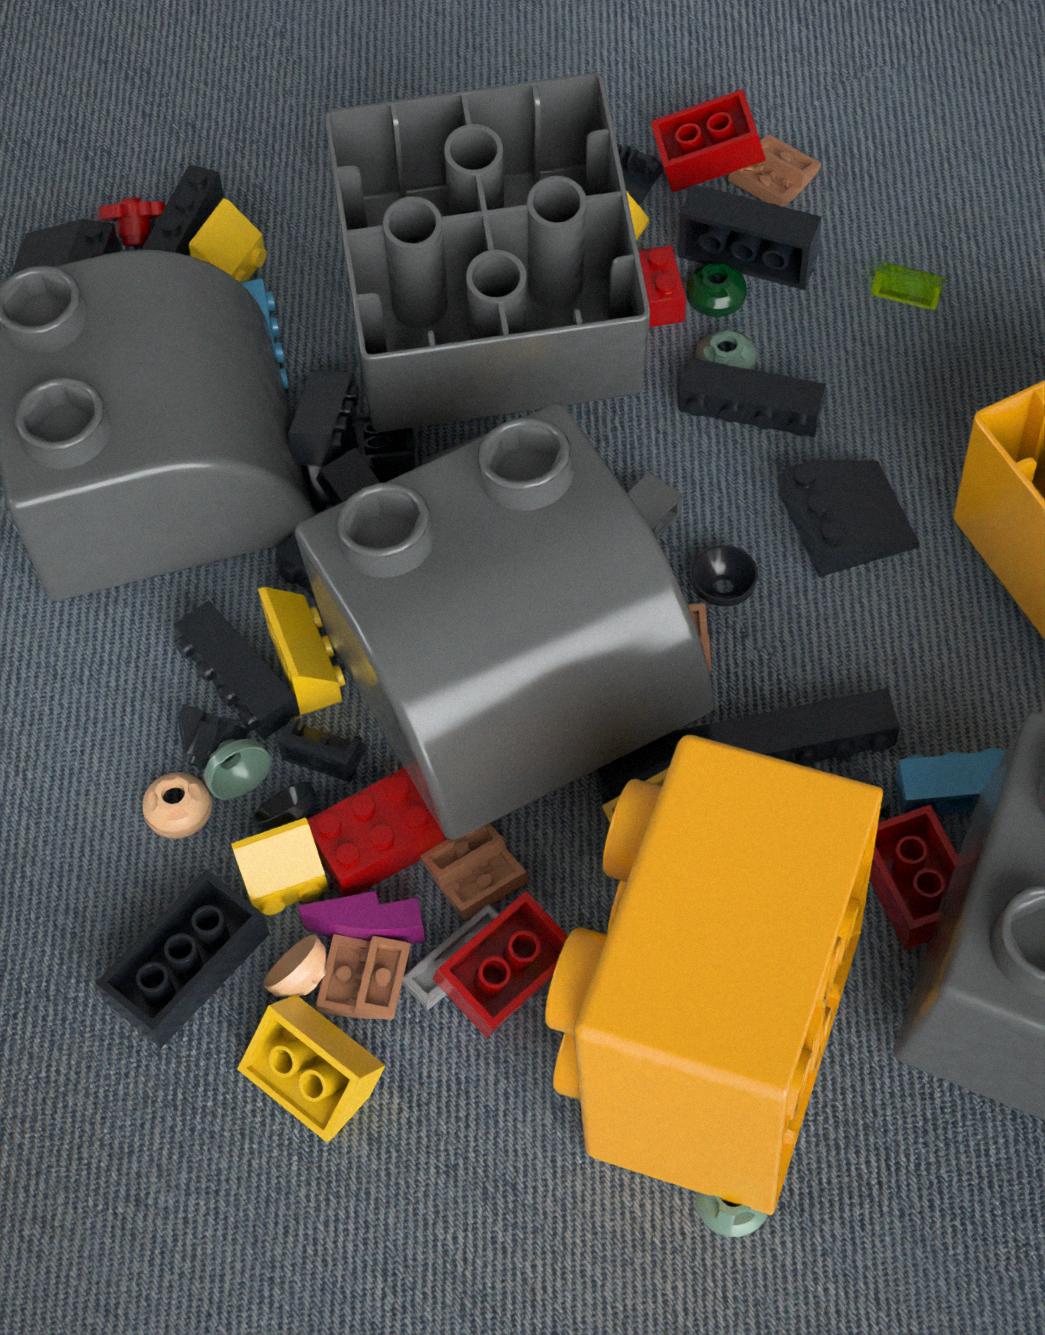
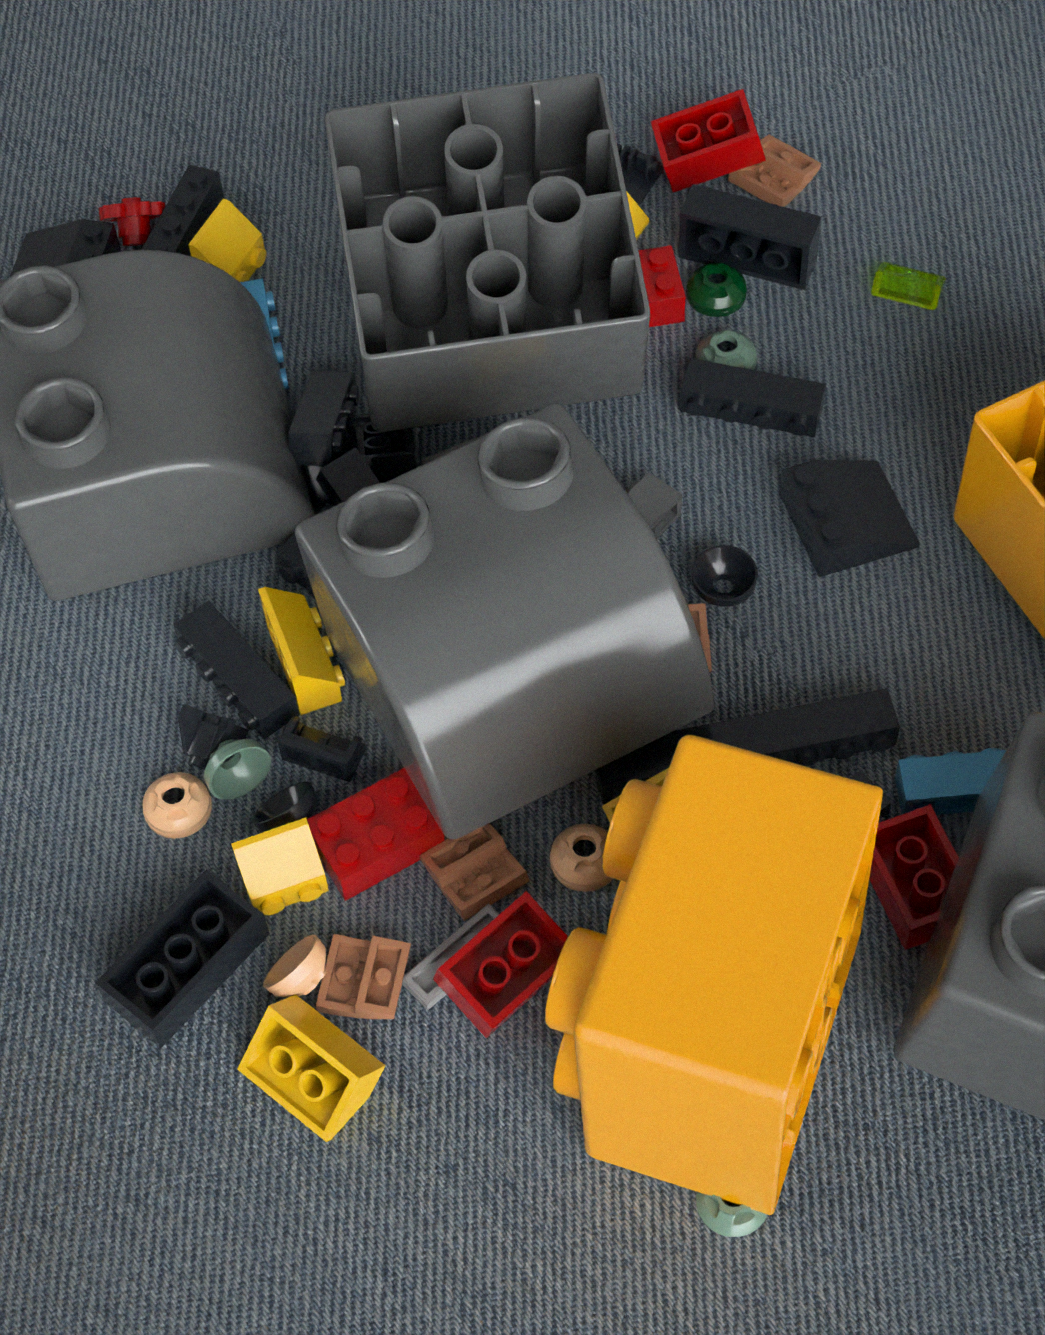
(362, 917): magenta slope -> none
(574, 870): none -> light nougat piece

